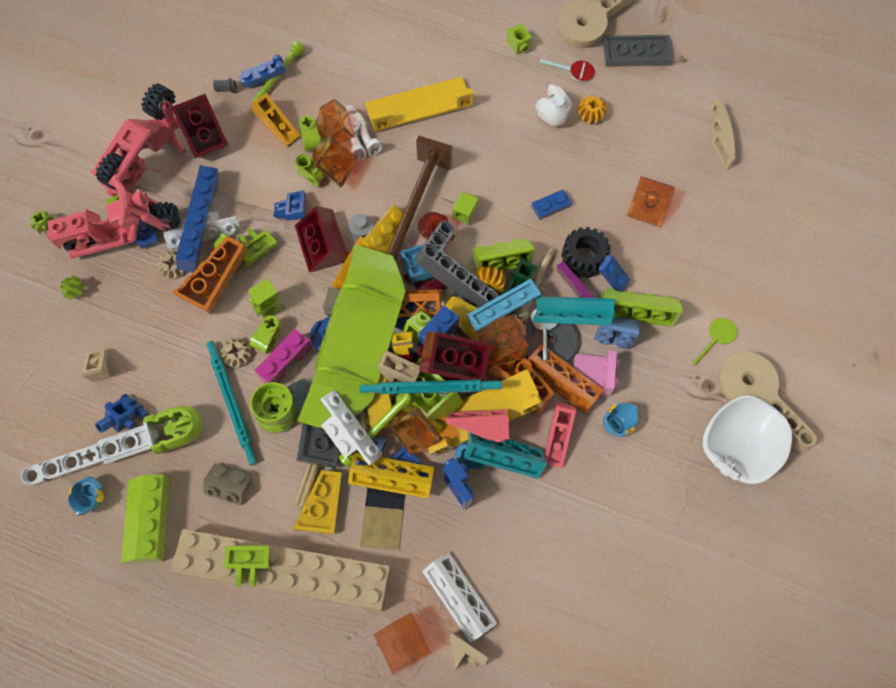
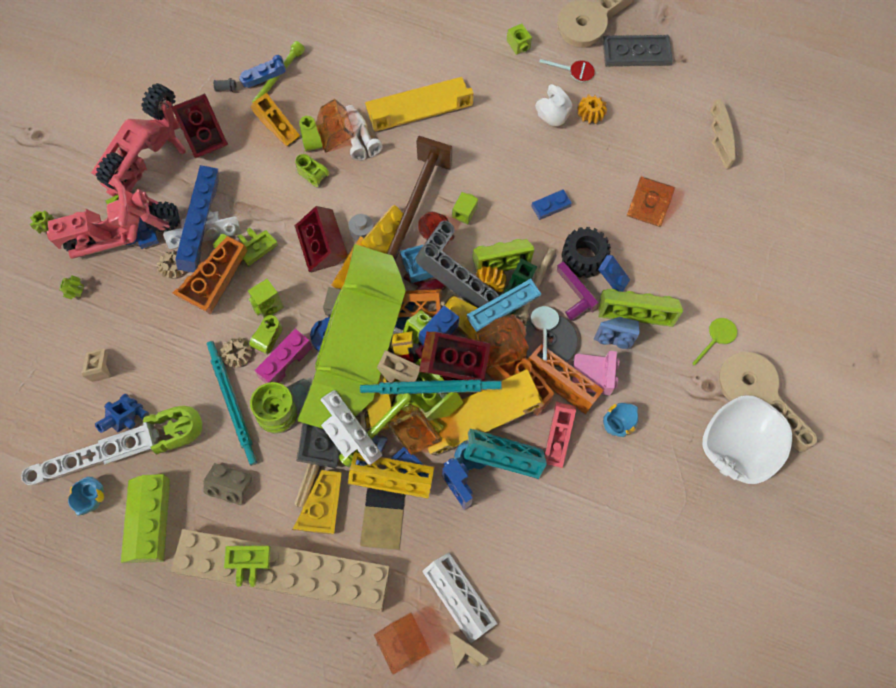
(291, 208): blue hinge -> none
(333, 160): clear orange slope -> none
(485, 423): coral slope -> none
(575, 310): teal fence -> none

